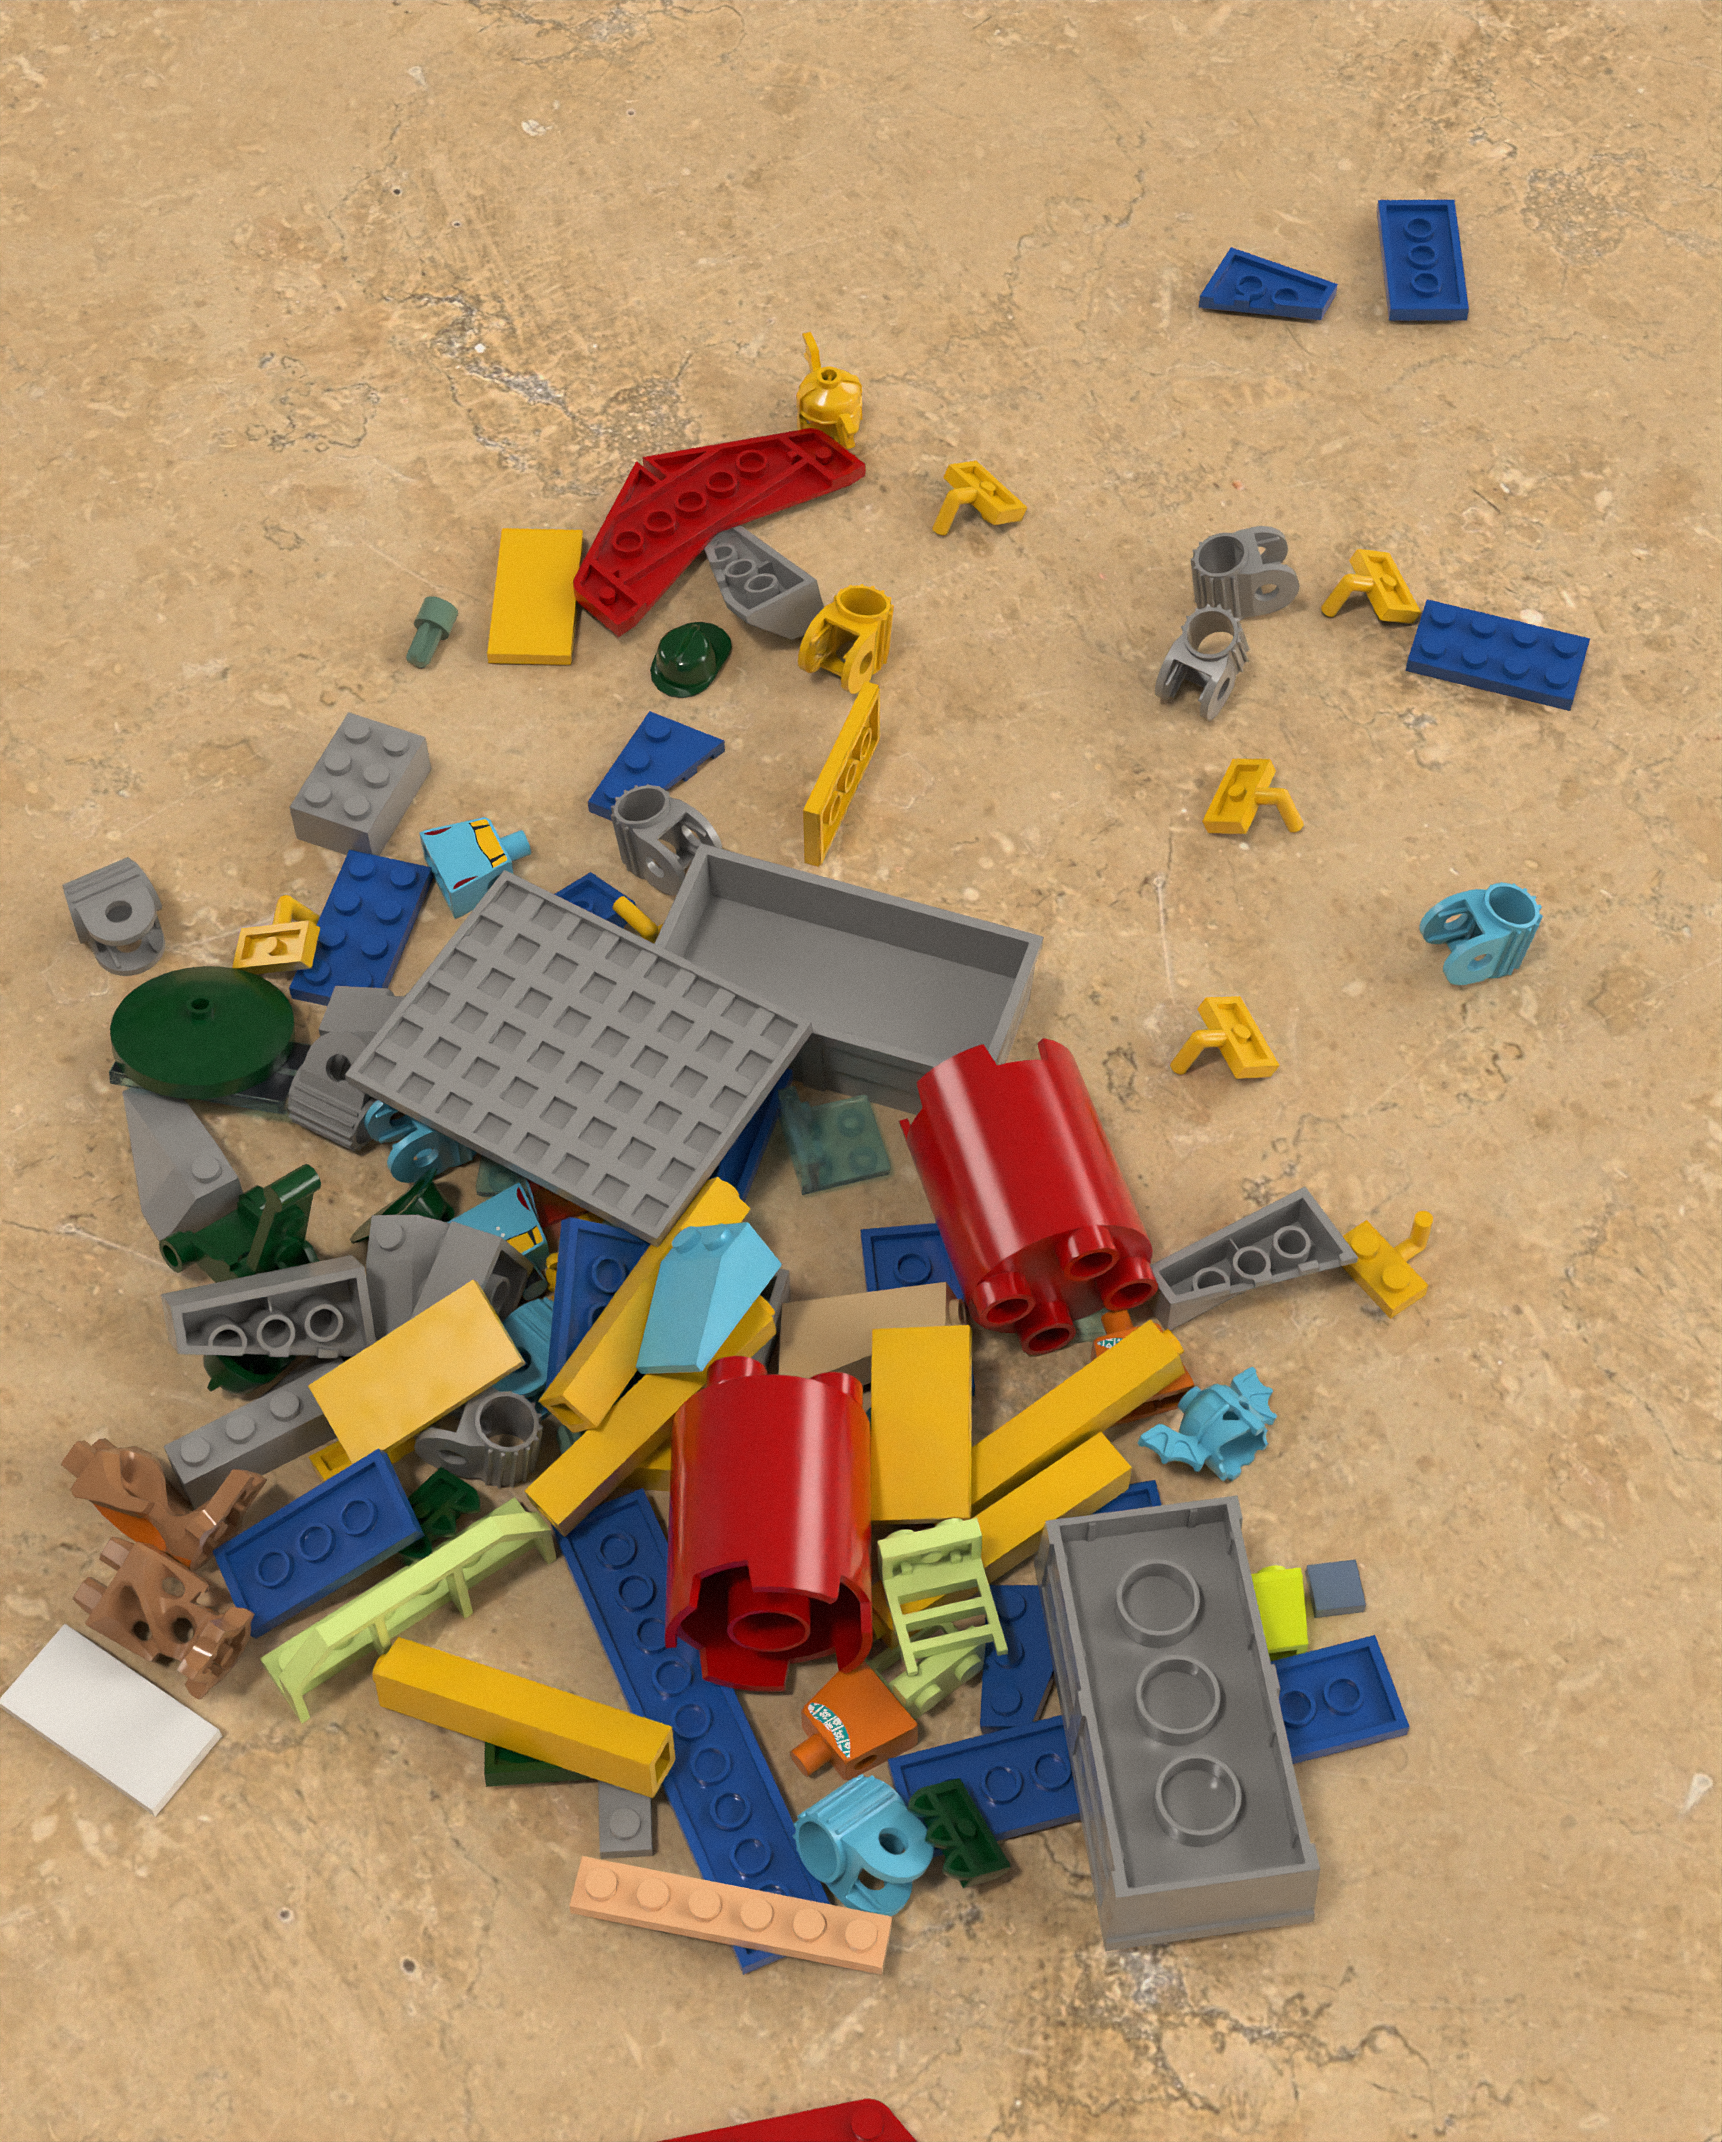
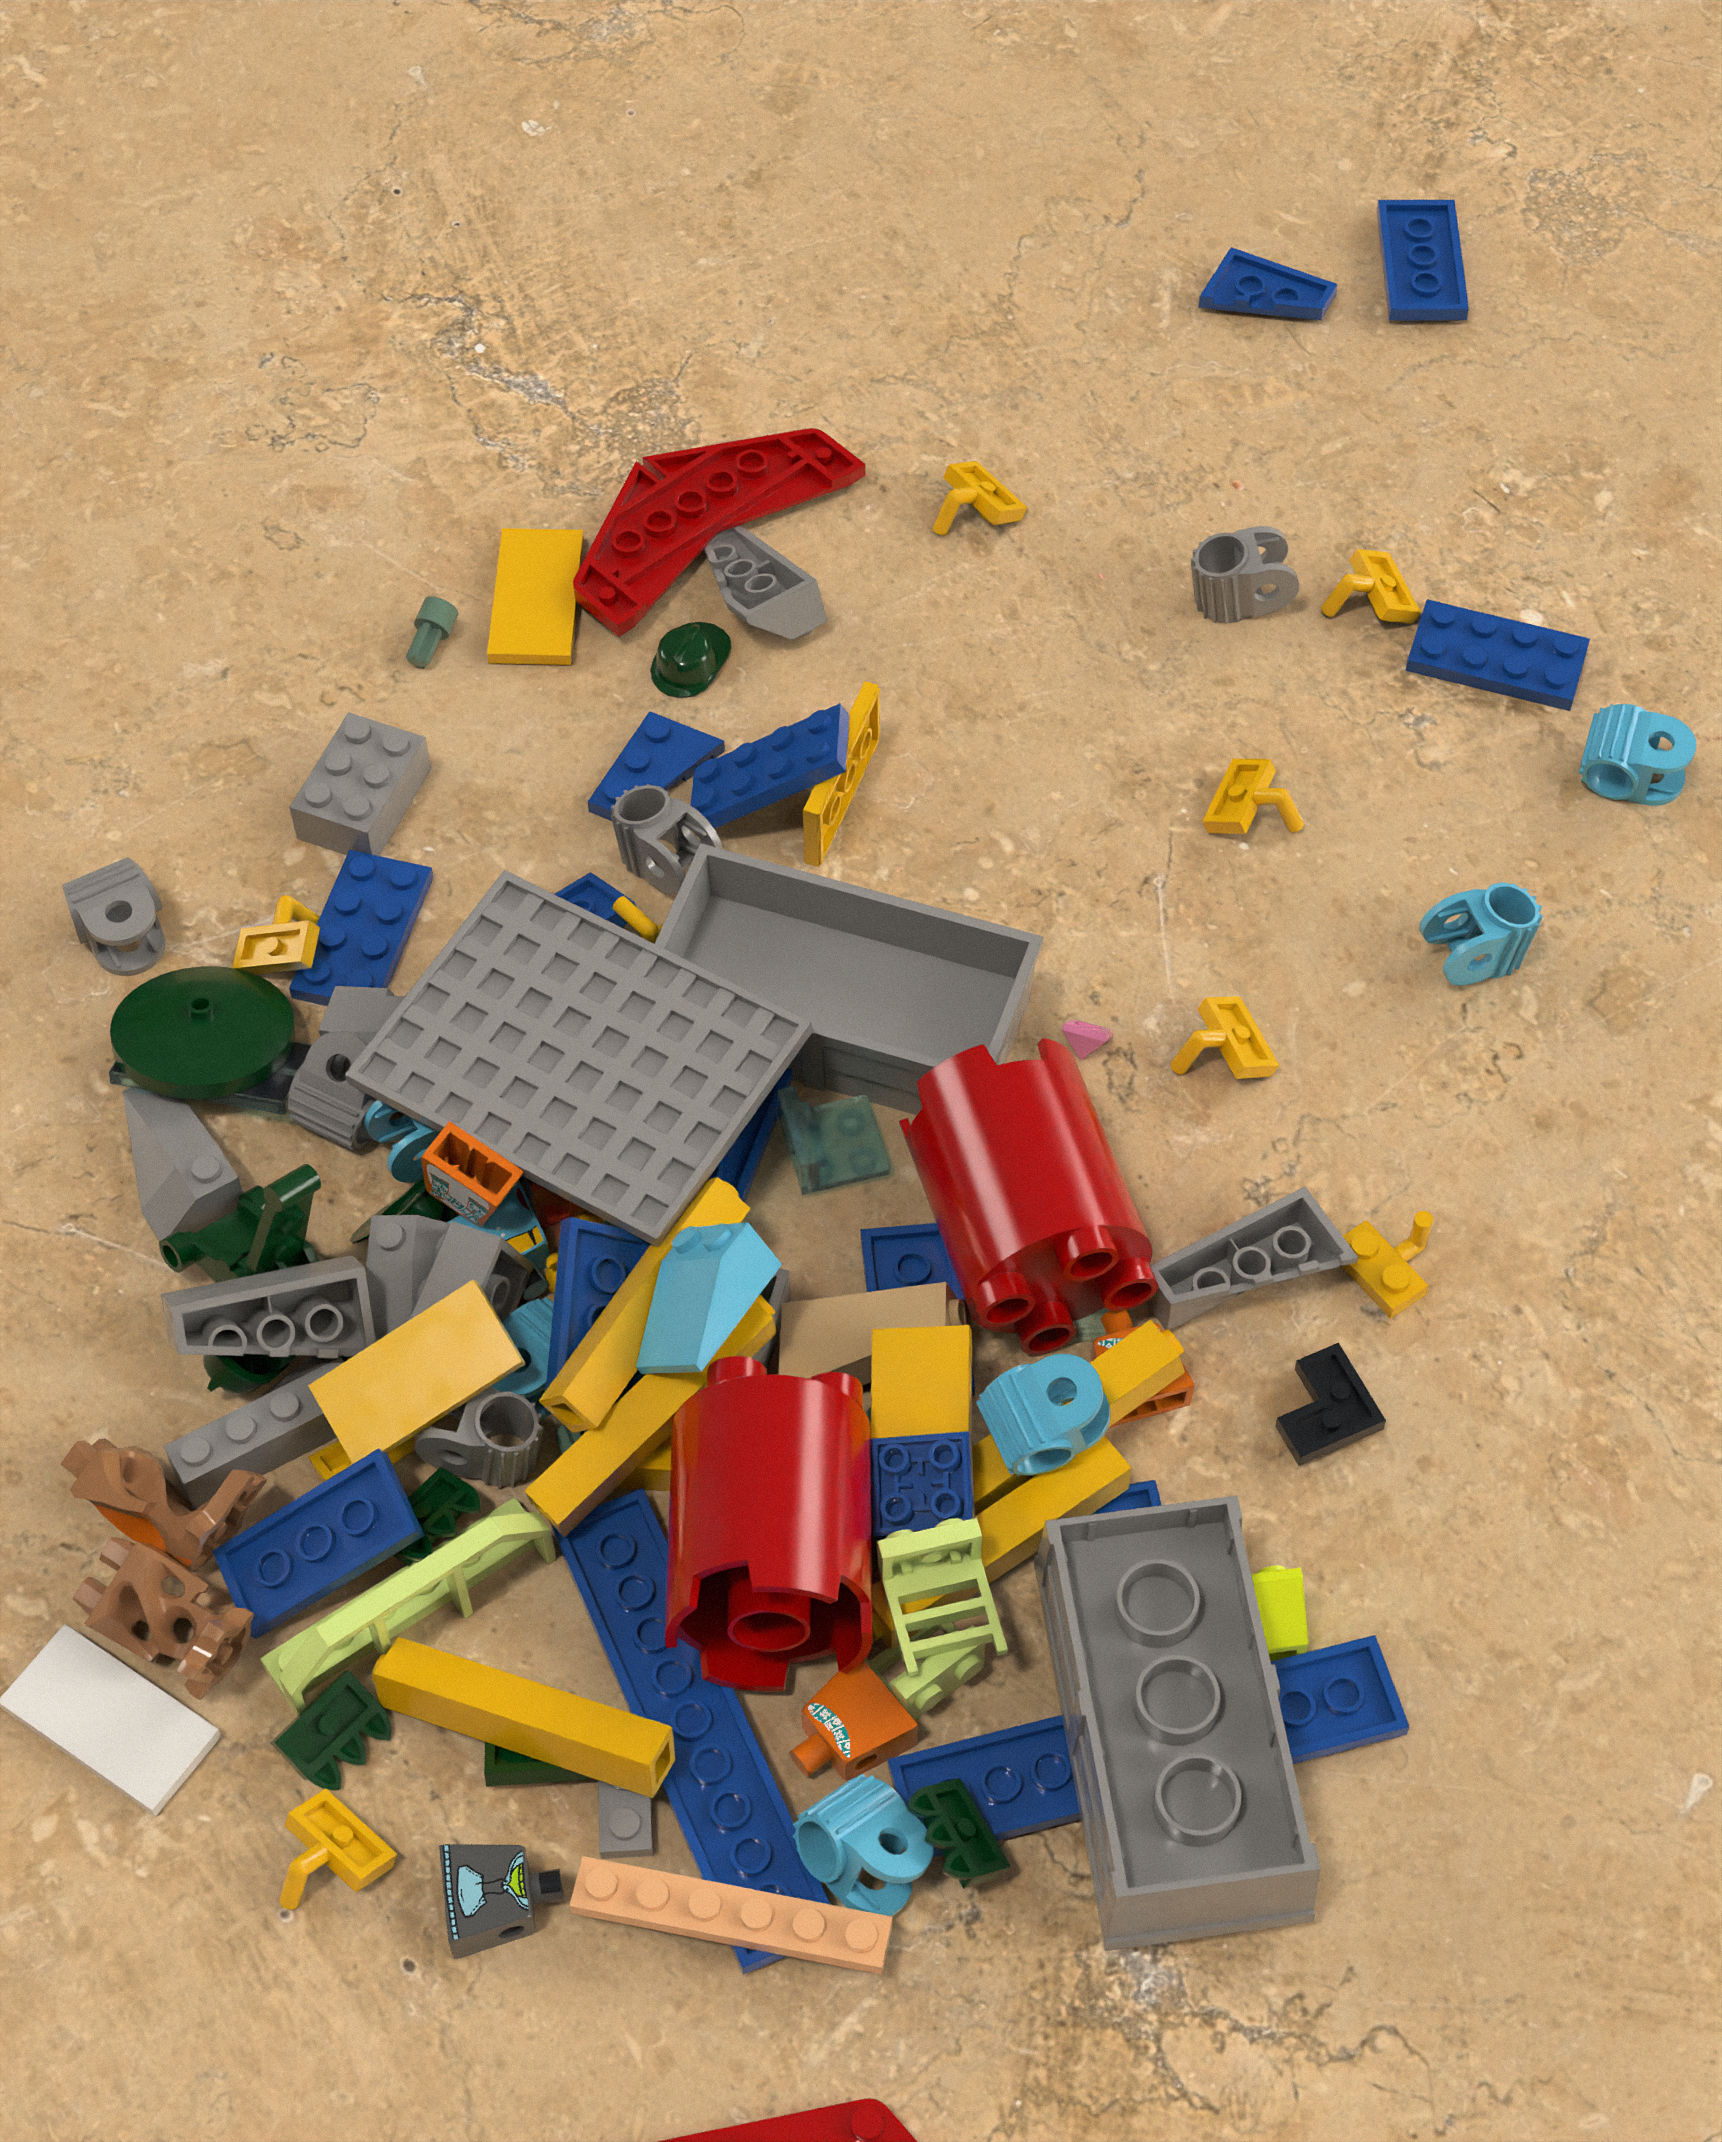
(331, 1728): none -> dark green plate
(333, 1839): none -> yellow plate
(469, 860): medium azure torso -> none
(470, 1178): none -> orange torso
(492, 1895): none -> dark grey torso
(772, 767): none -> blue plate
(829, 398): yellow helmet -> none
(857, 615): yellow piece -> none
(921, 1481): none -> blue tile
(1019, 1681): blue wing -> none
(1028, 1416): none -> medium azure piece
(1085, 1036): none -> bright pink slope
(1211, 671): light grey piece -> none
(1218, 1427): medium azure helmet -> none
(1335, 1588): sand blue tile -> none
(1340, 1410): none -> black plate
(1624, 755): none -> medium azure piece

